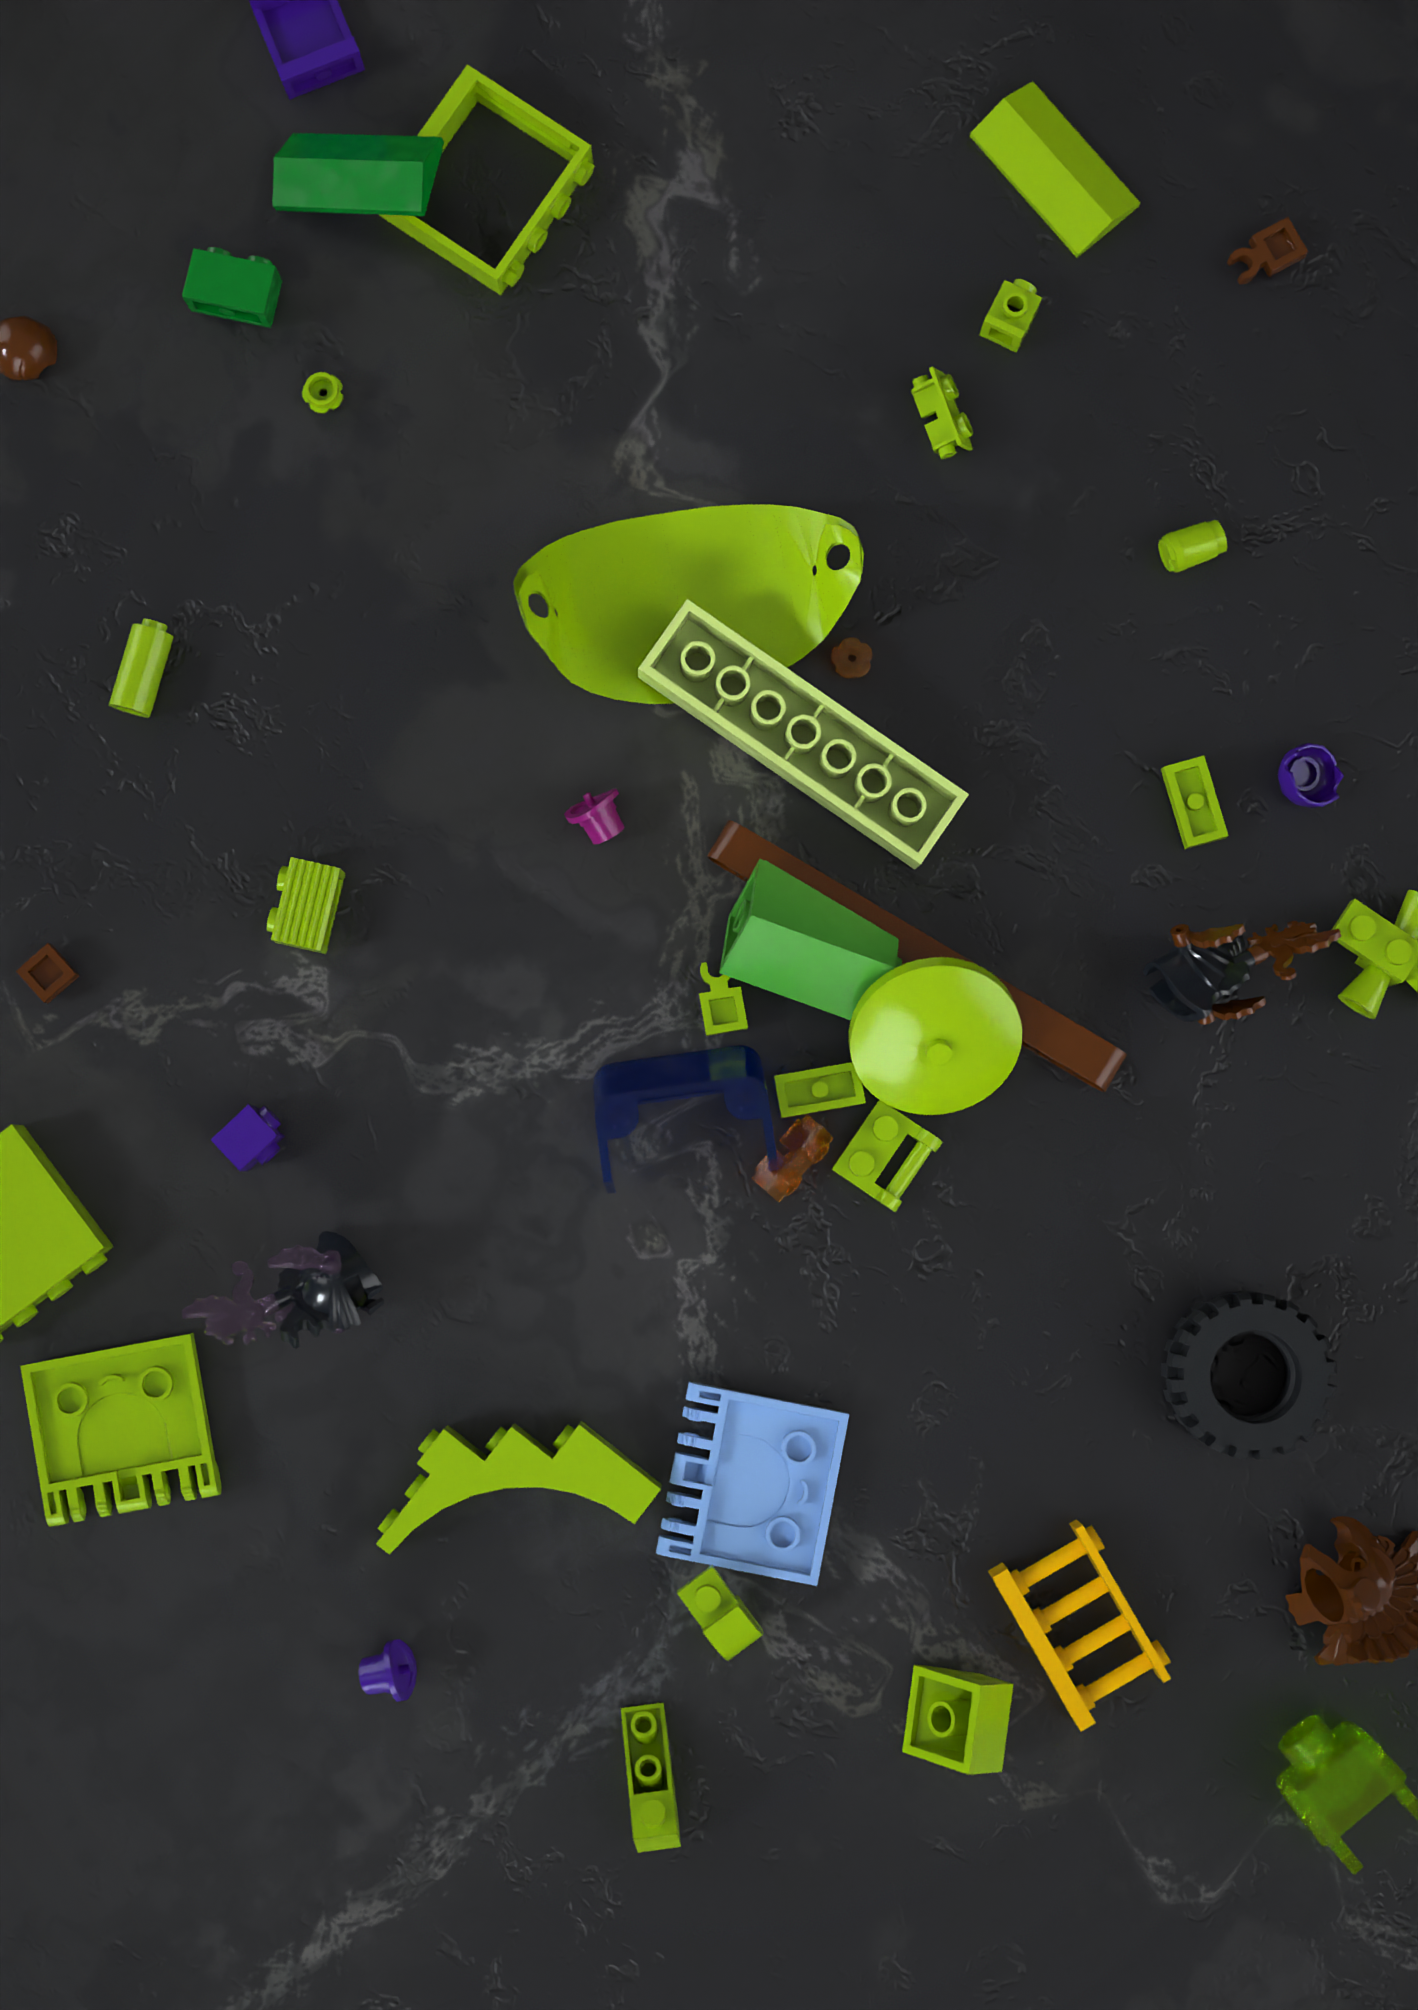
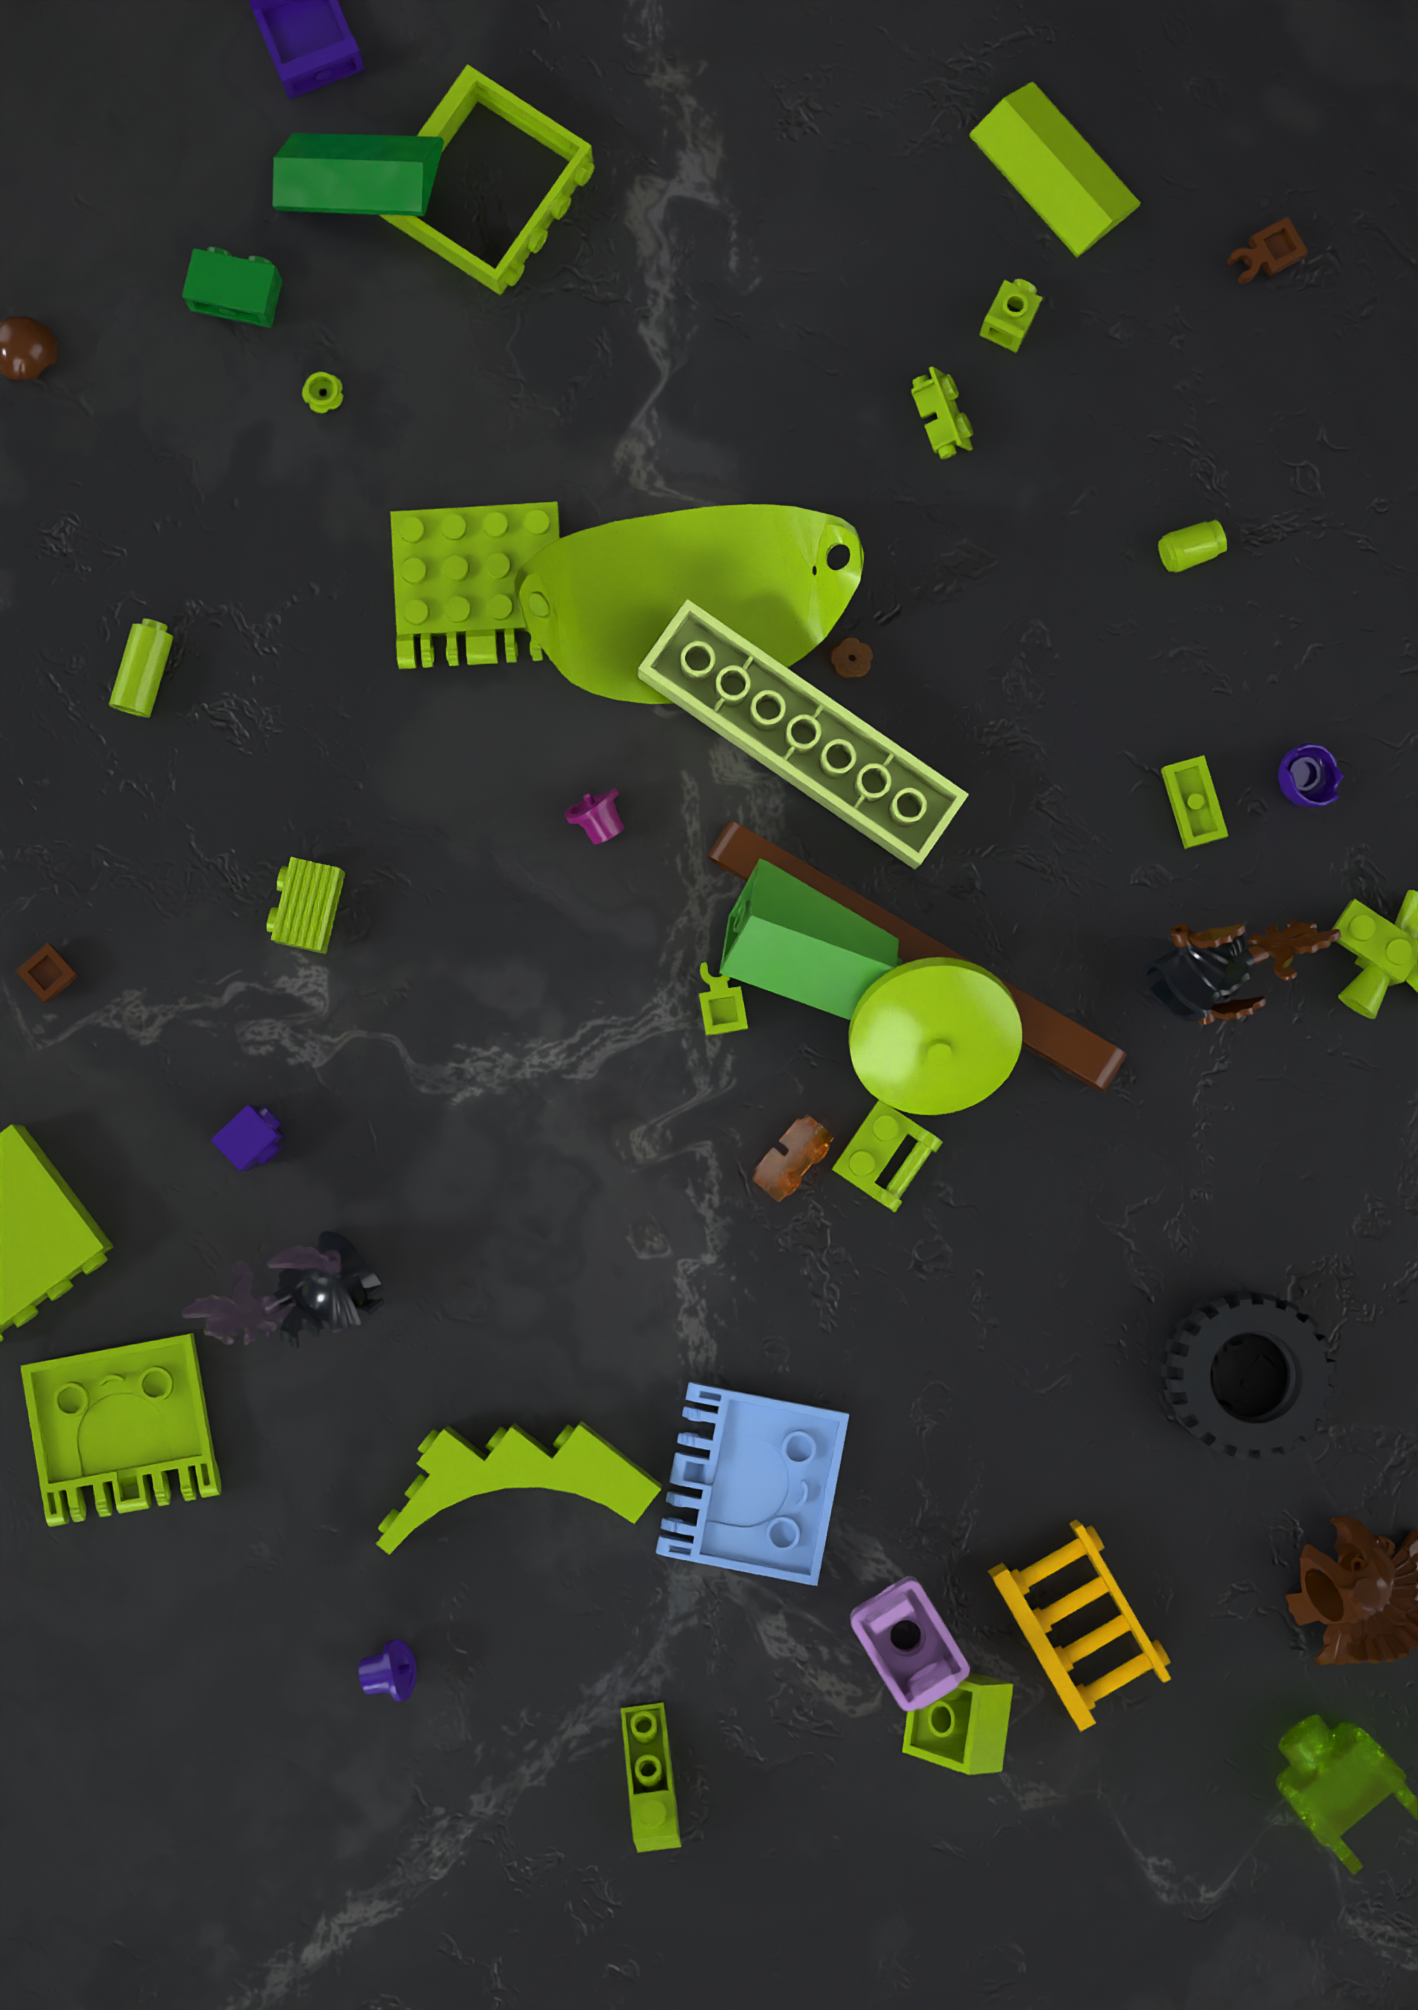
(458, 578): none -> lime hinge
(720, 1613): lime brick -> none
(725, 1070): clear blue windscreen -> none
(818, 1090): lime plate -> none
(913, 1674): none -> lavender piece

